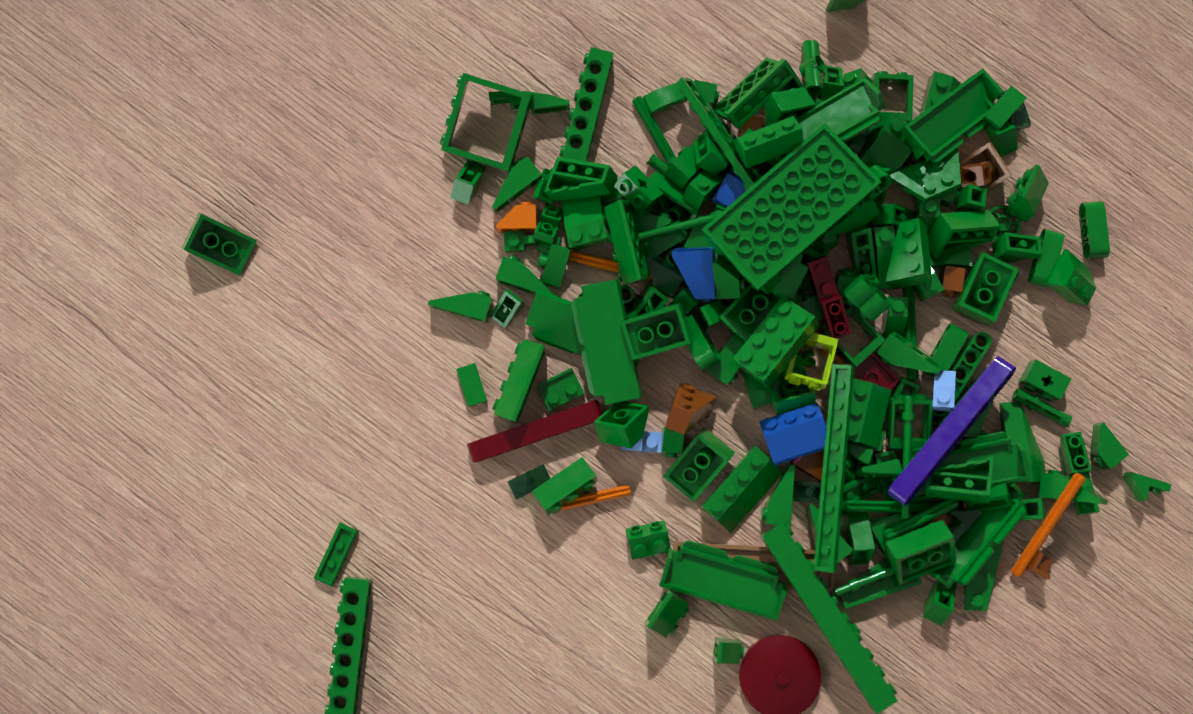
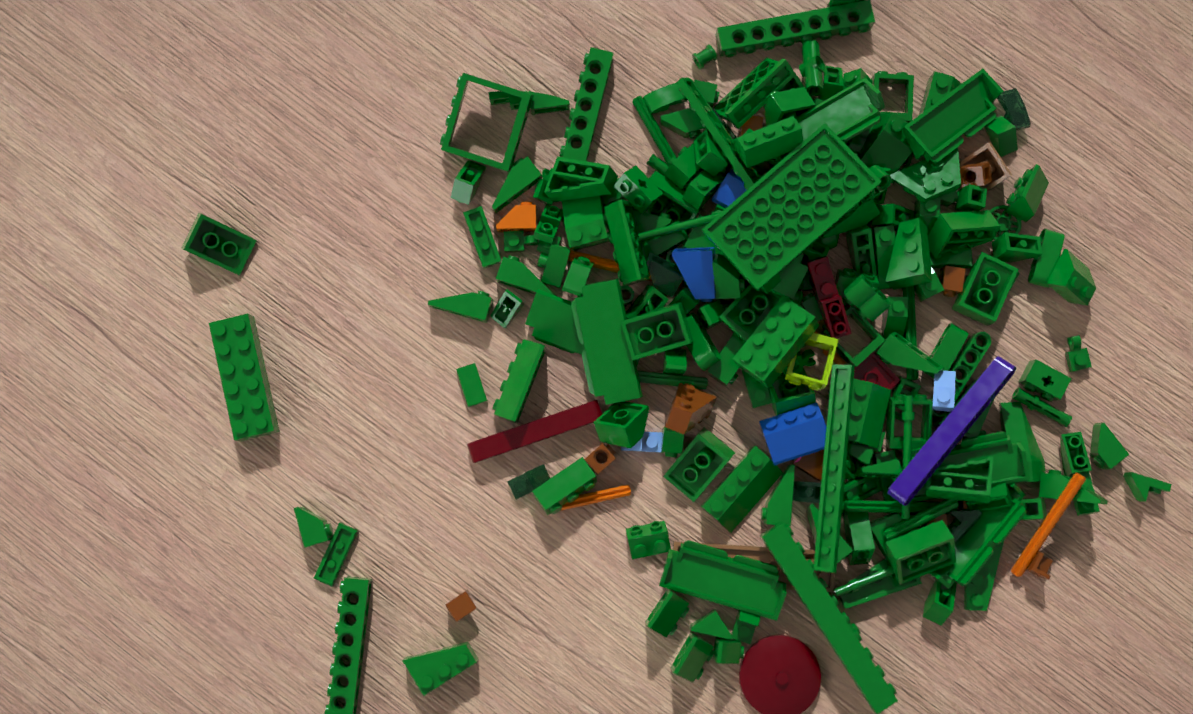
(244, 377): none -> green brick
(312, 527): none -> green slope
(440, 665): none -> green wedge
(461, 606): none -> dark orange panel
(482, 237): none -> green plate
(560, 389): green plate -> none
(578, 275): none -> green slope
(591, 459): none -> dark orange brick
(671, 379): none -> green axle
(675, 361): none -> green slope
(683, 122): none -> green slope
(692, 657): none -> green slope
(704, 56): none -> green bush
(711, 625): none -> green slope
(745, 626): none -> green slope
(861, 11): none -> green brick
(1005, 107): green slope -> none
(1077, 357): none -> green plate
(1094, 230): green beam -> none

